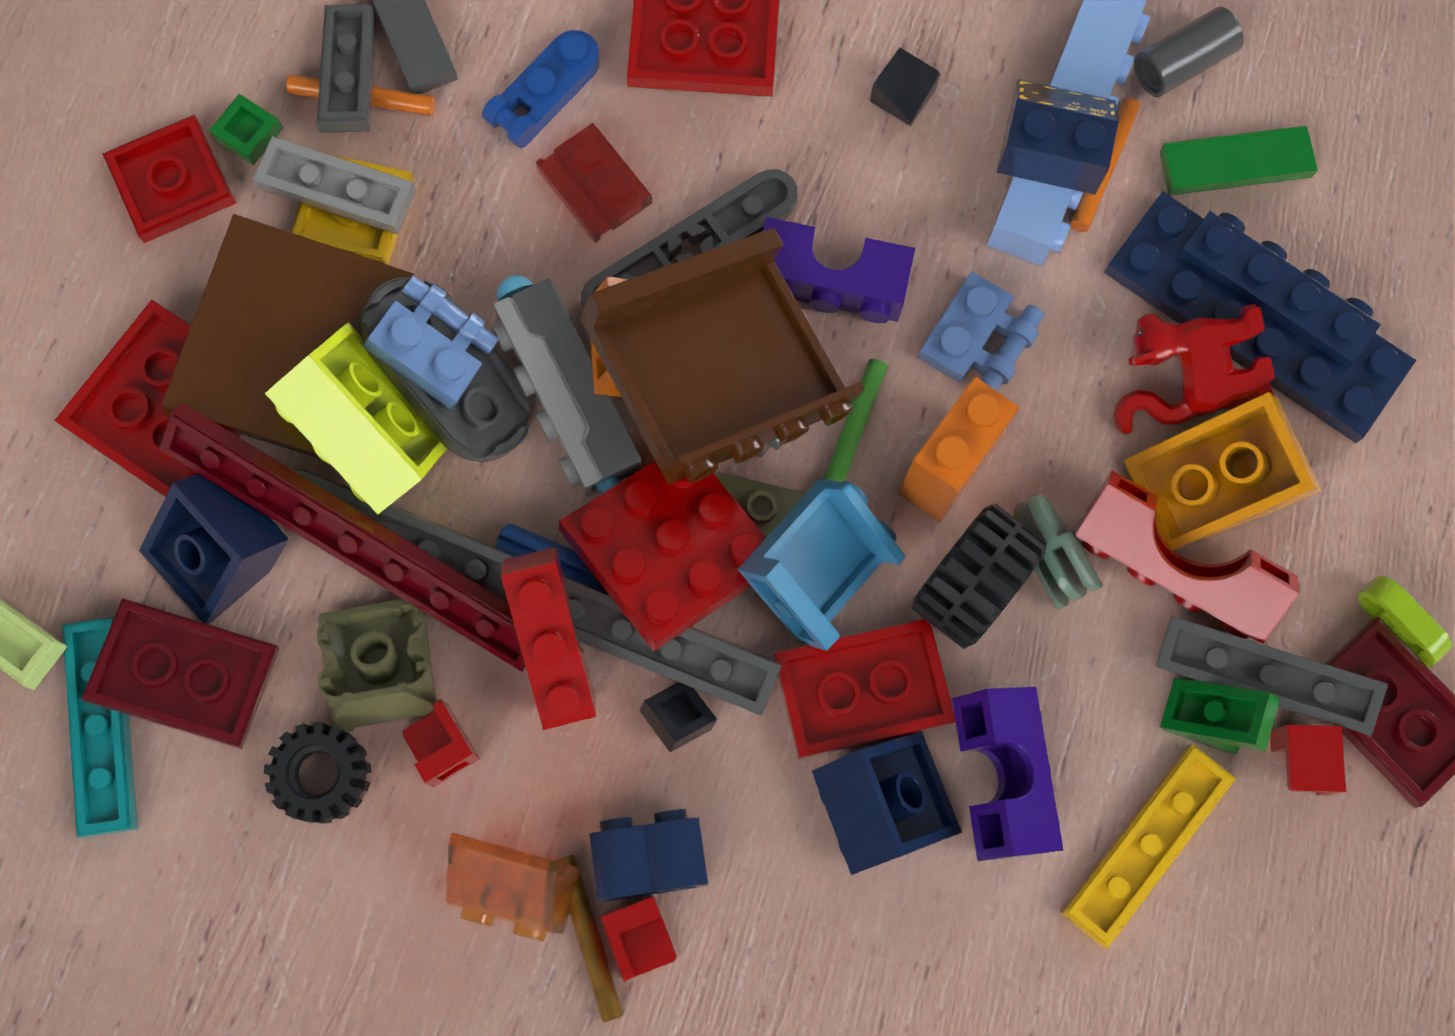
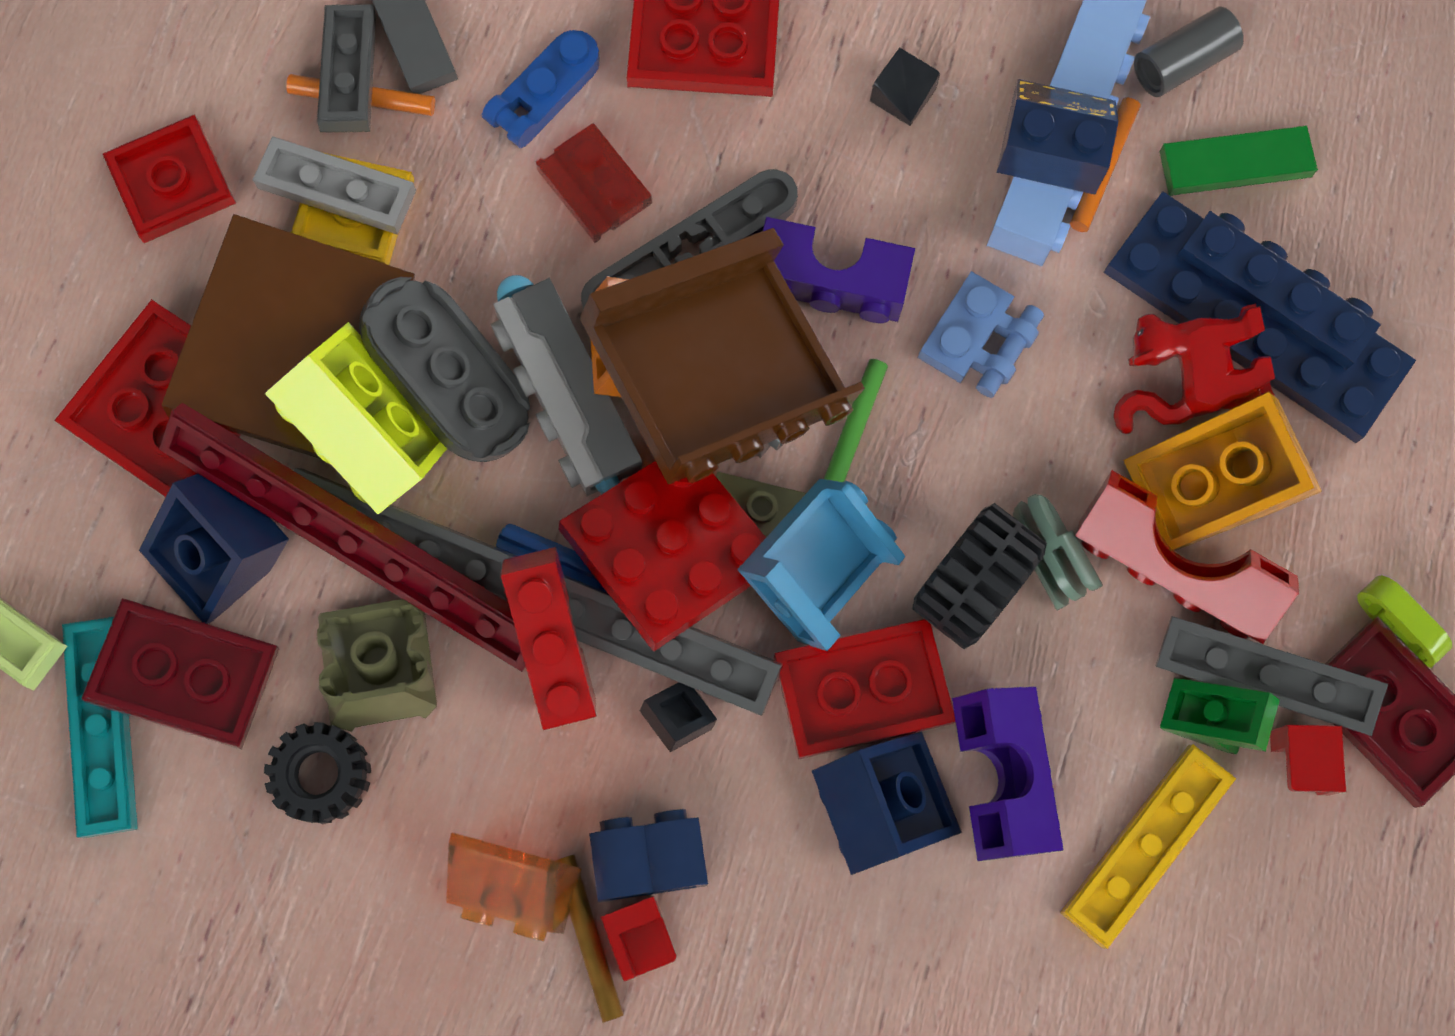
(245, 129): green plate -> none
(422, 352): medium blue plate -> none
(439, 745): red panel -> none
(957, 449): orange brick -> none

